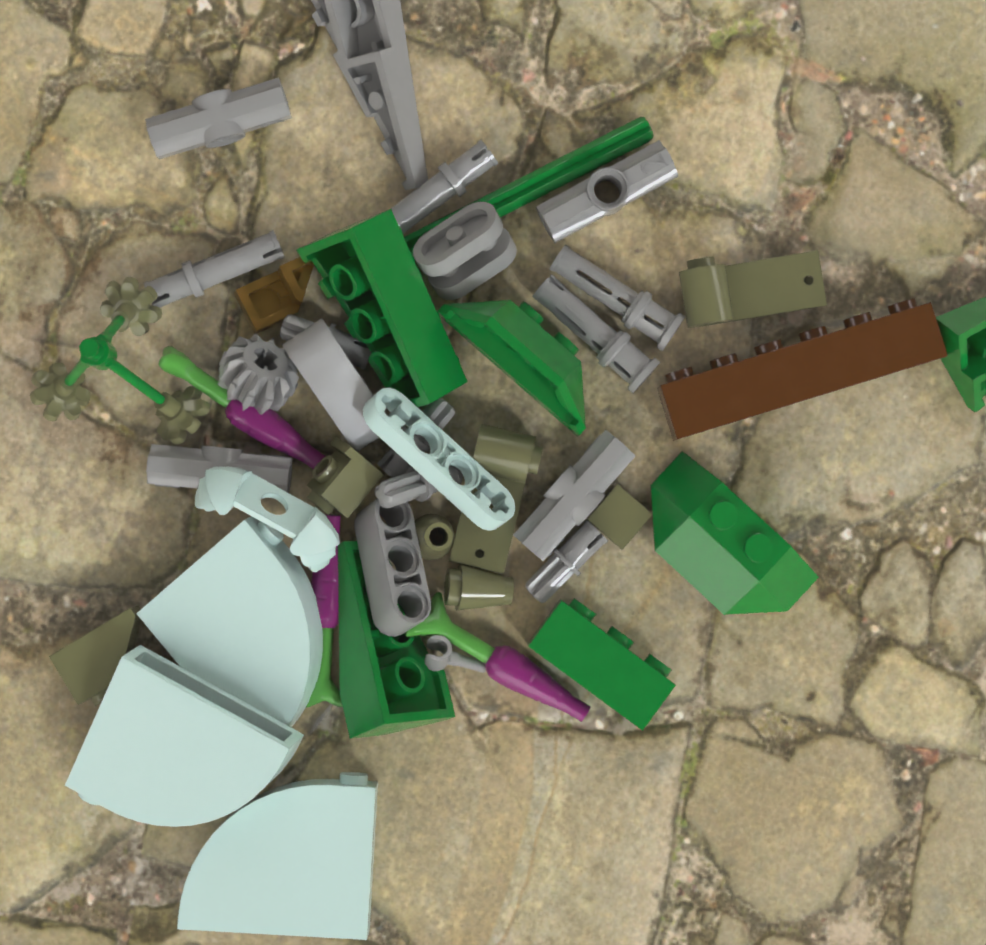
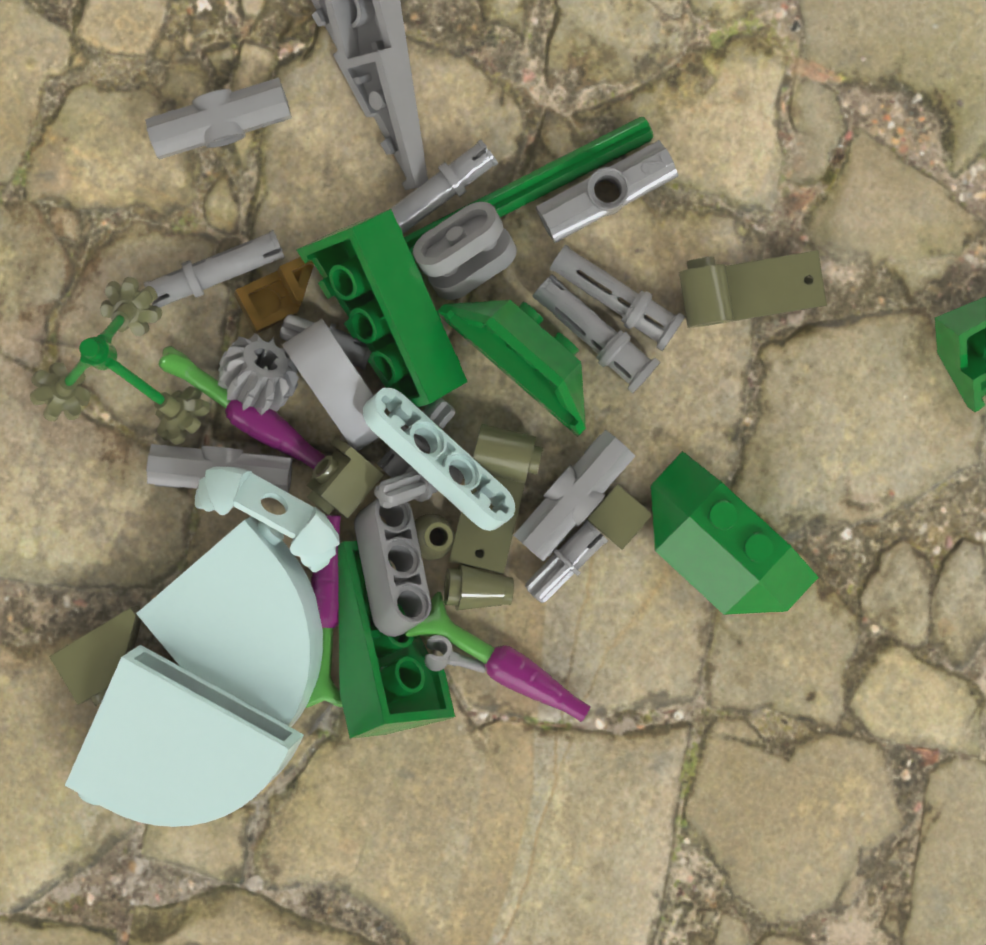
(289, 863): light aqua brick -> none
(602, 662): green brick -> none
(802, 370): reddish brown brick -> none

